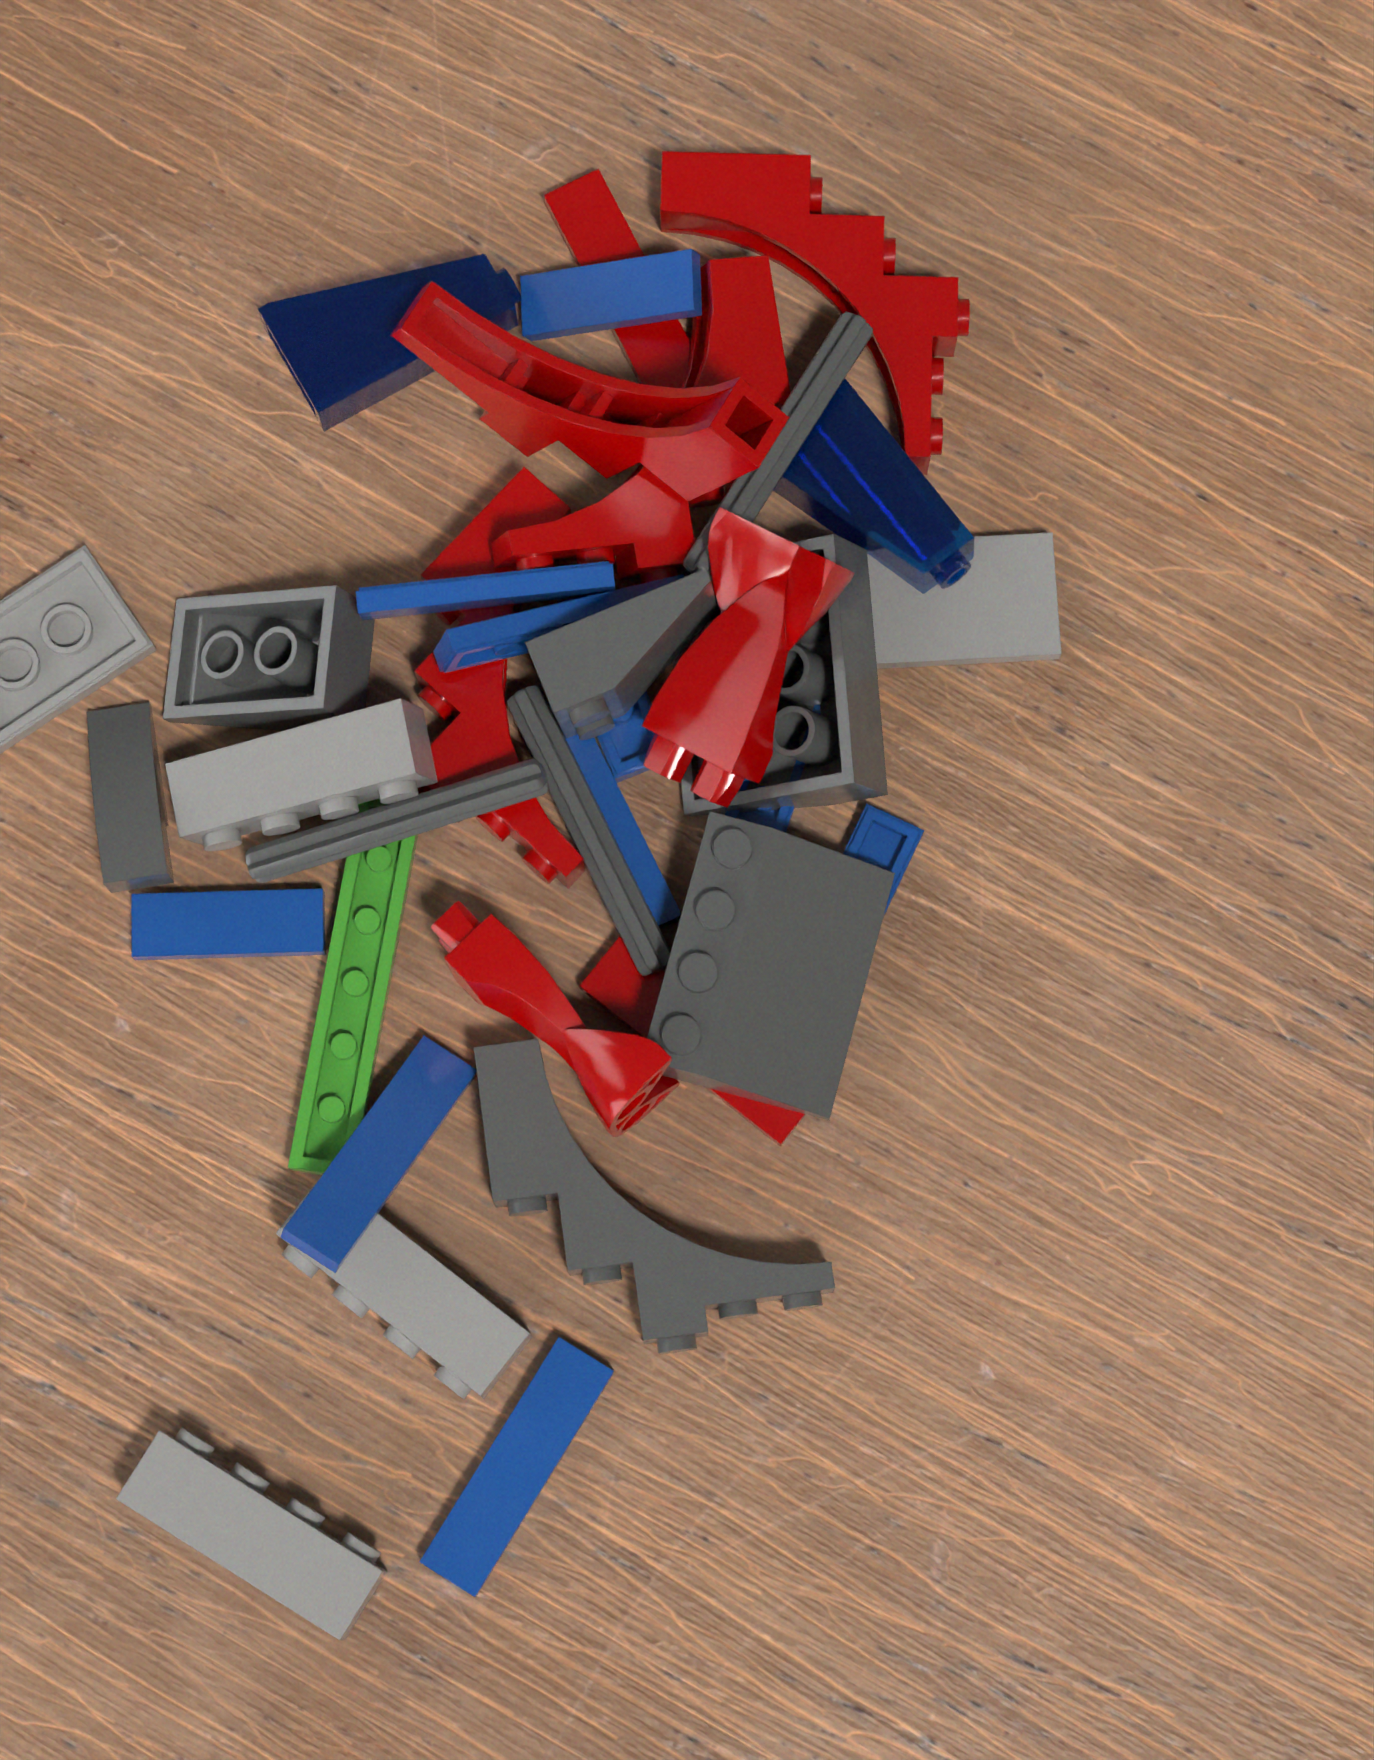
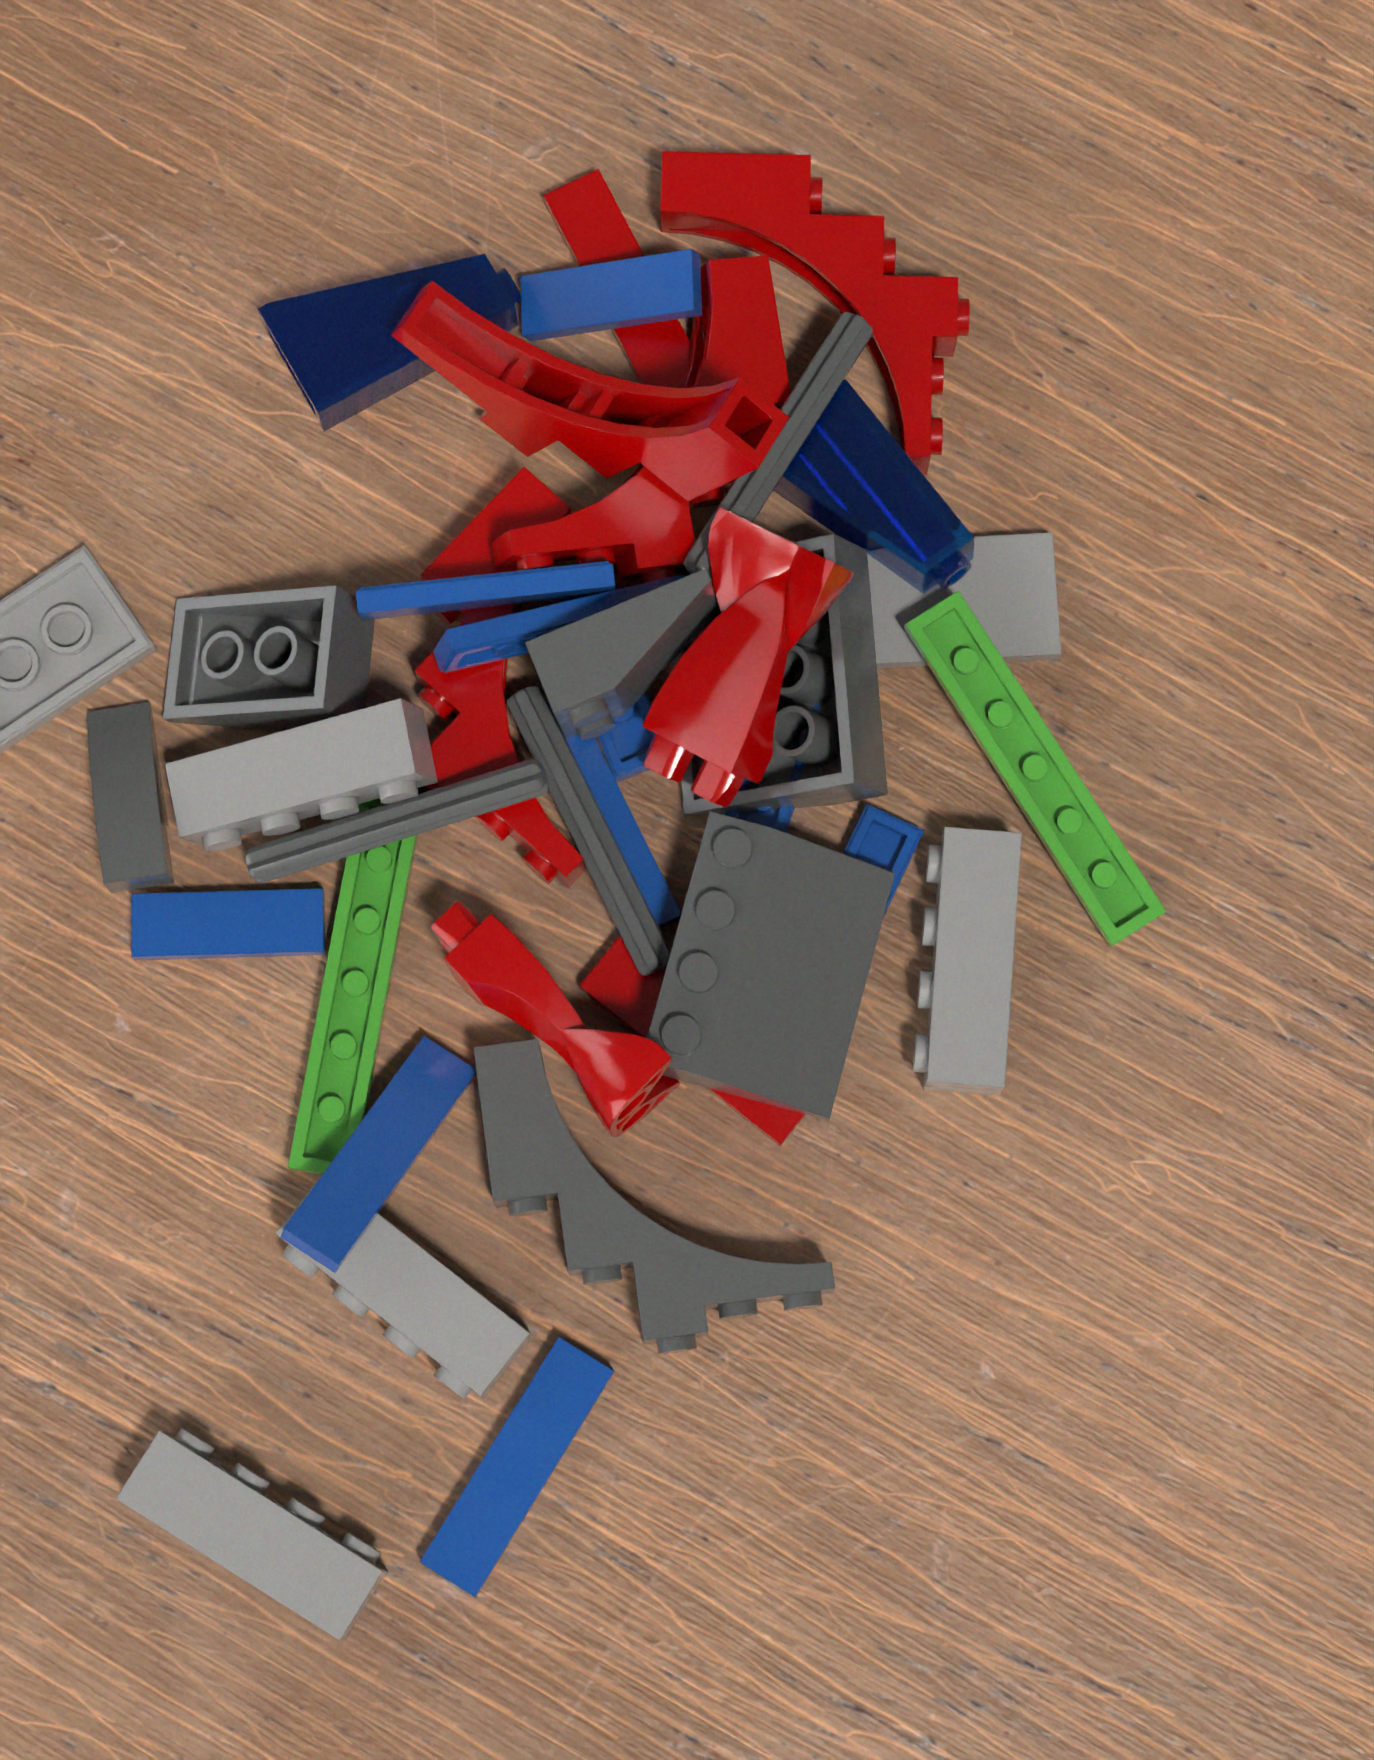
(970, 961): none -> light grey brick
(1034, 769): none -> bright green plate

